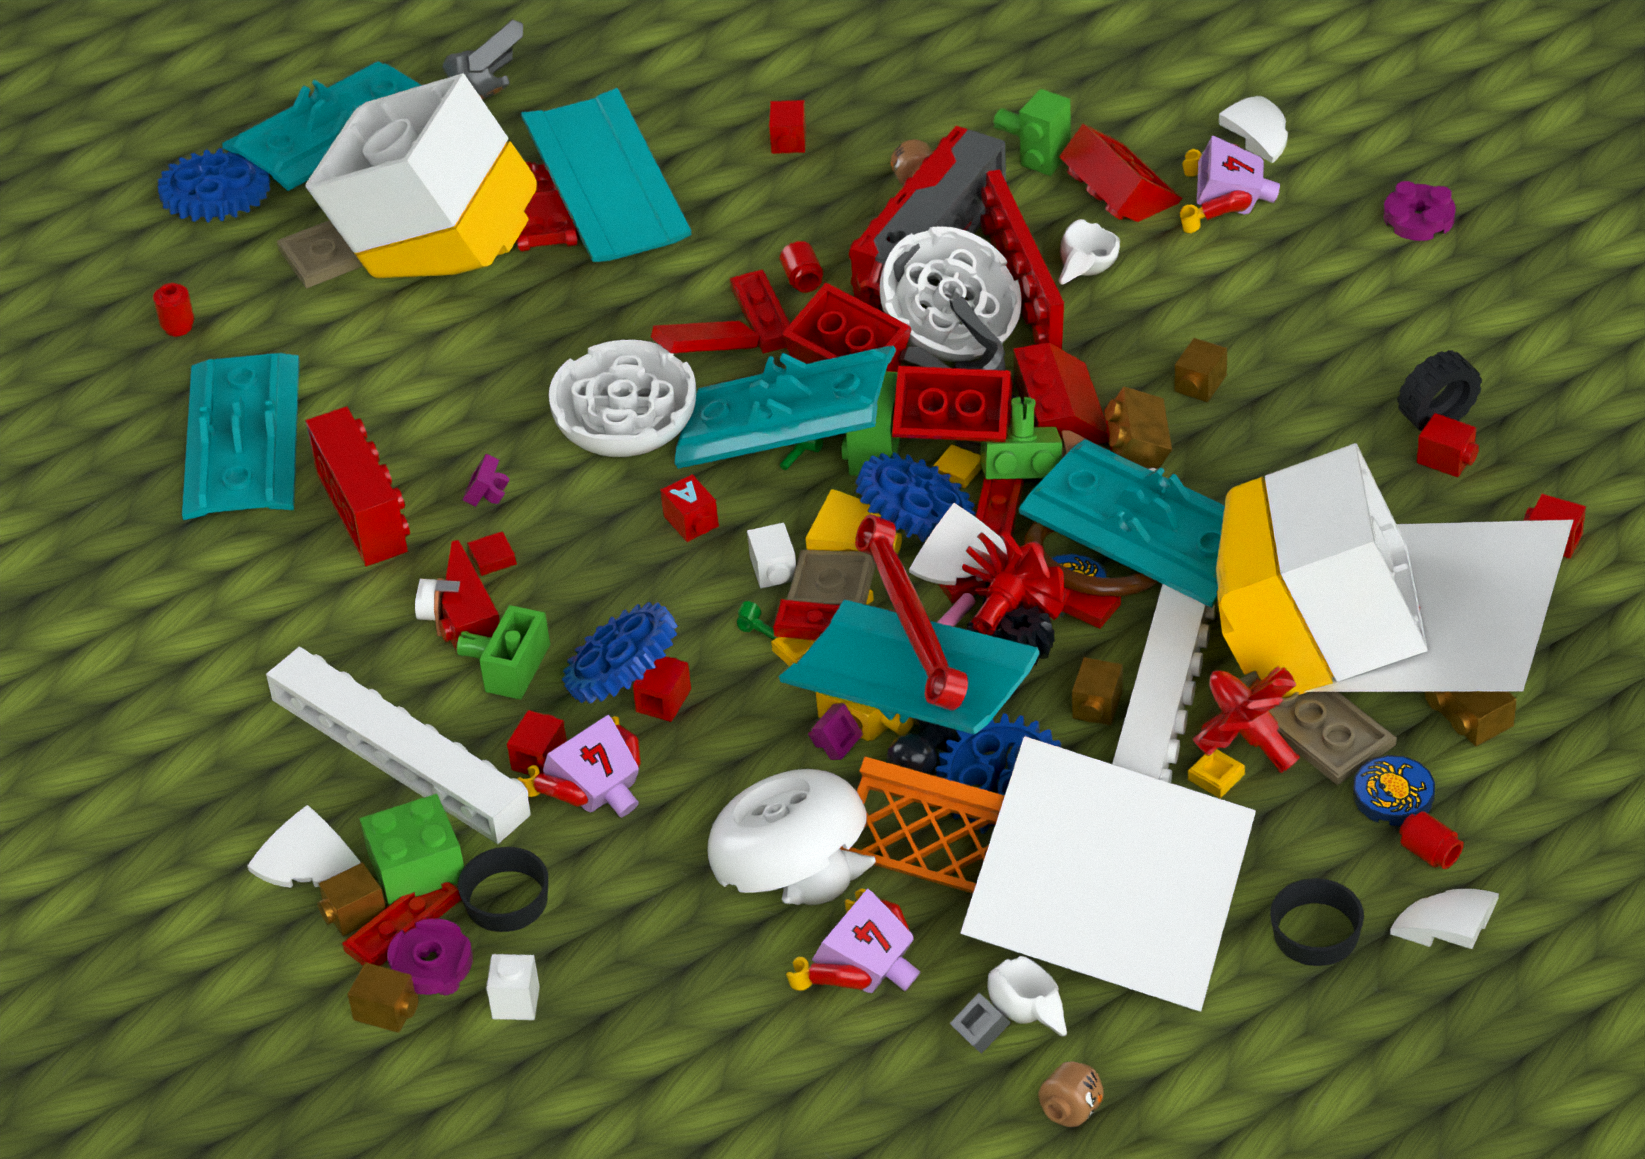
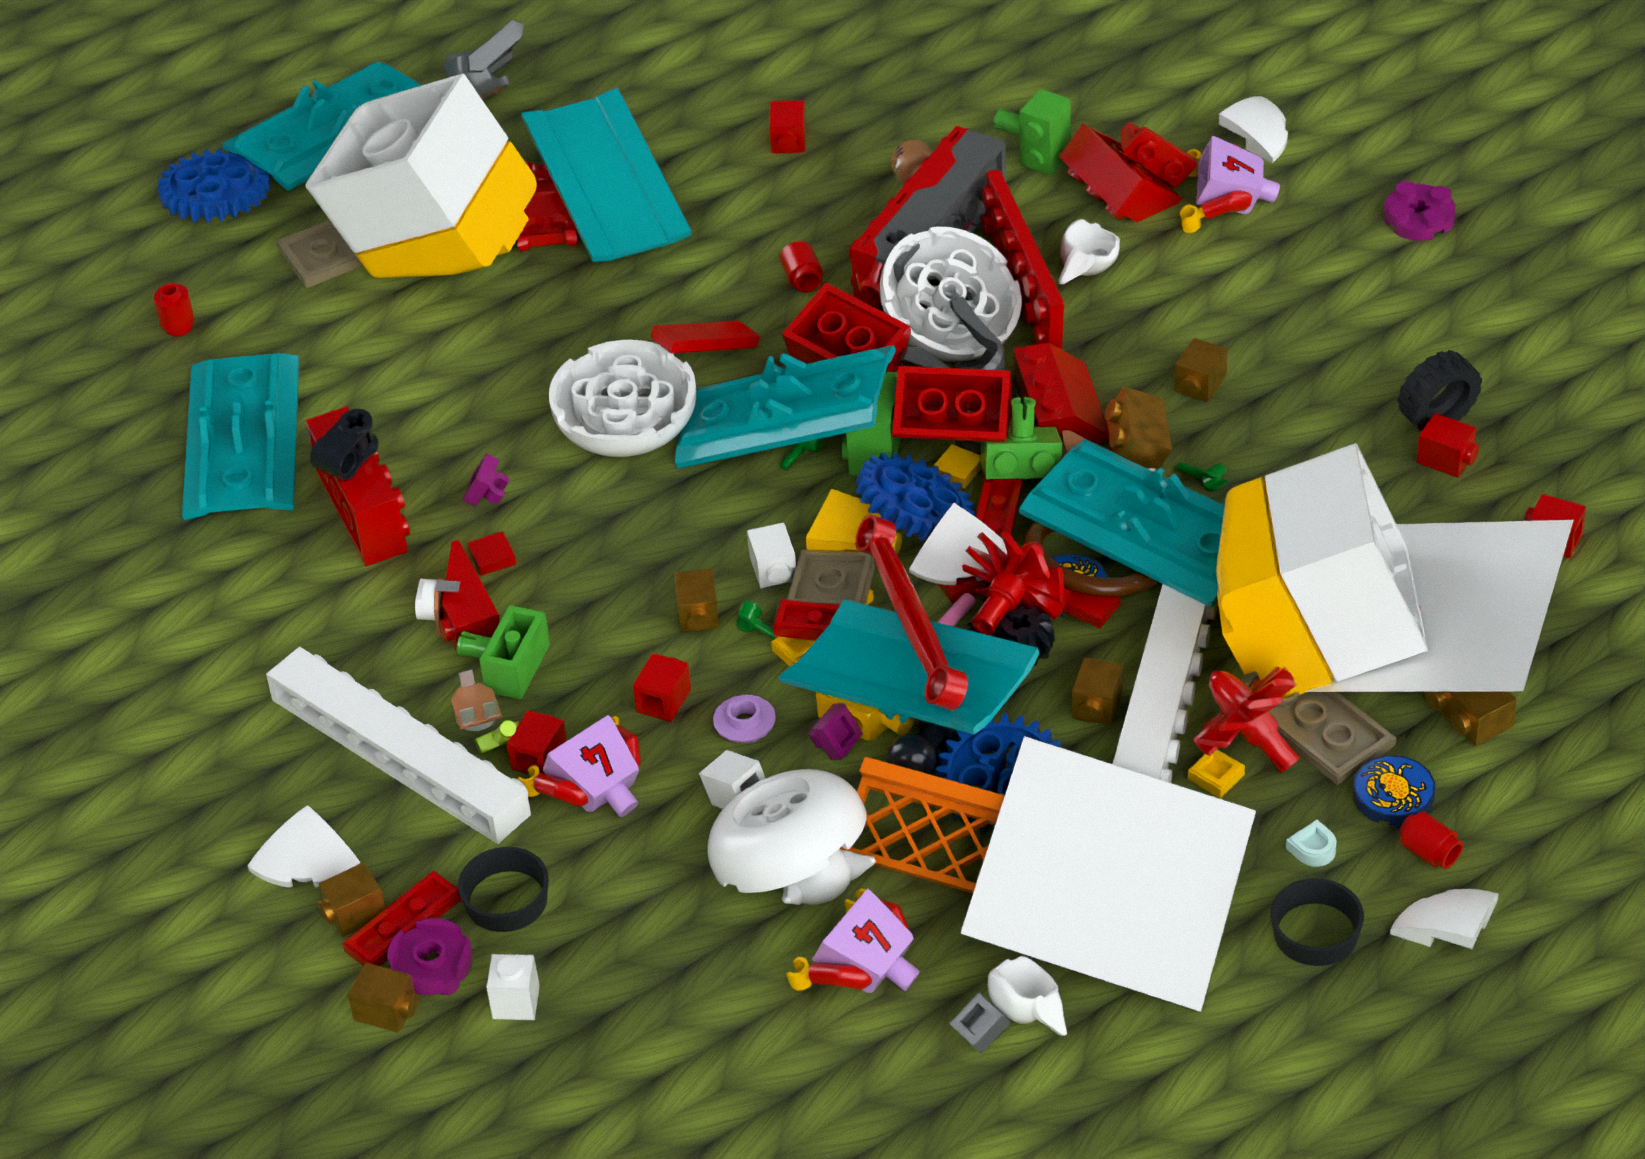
(345, 445): none -> black piece
(412, 848): bright green brick -> none
(474, 704): none -> nougat piece
(497, 737): none -> lime piece
(619, 652): blue gear -> none
(689, 508): red brick -> none
(696, 600): none -> pearl gold brick
(729, 777): none -> white brick
(747, 729): none -> lavender piece
(761, 309): red tile -> none
(1071, 1094): medium nougat head -> none
(1156, 154): none -> red bracket
(1210, 478): none -> green hand
(1313, 845): none -> light aqua tile

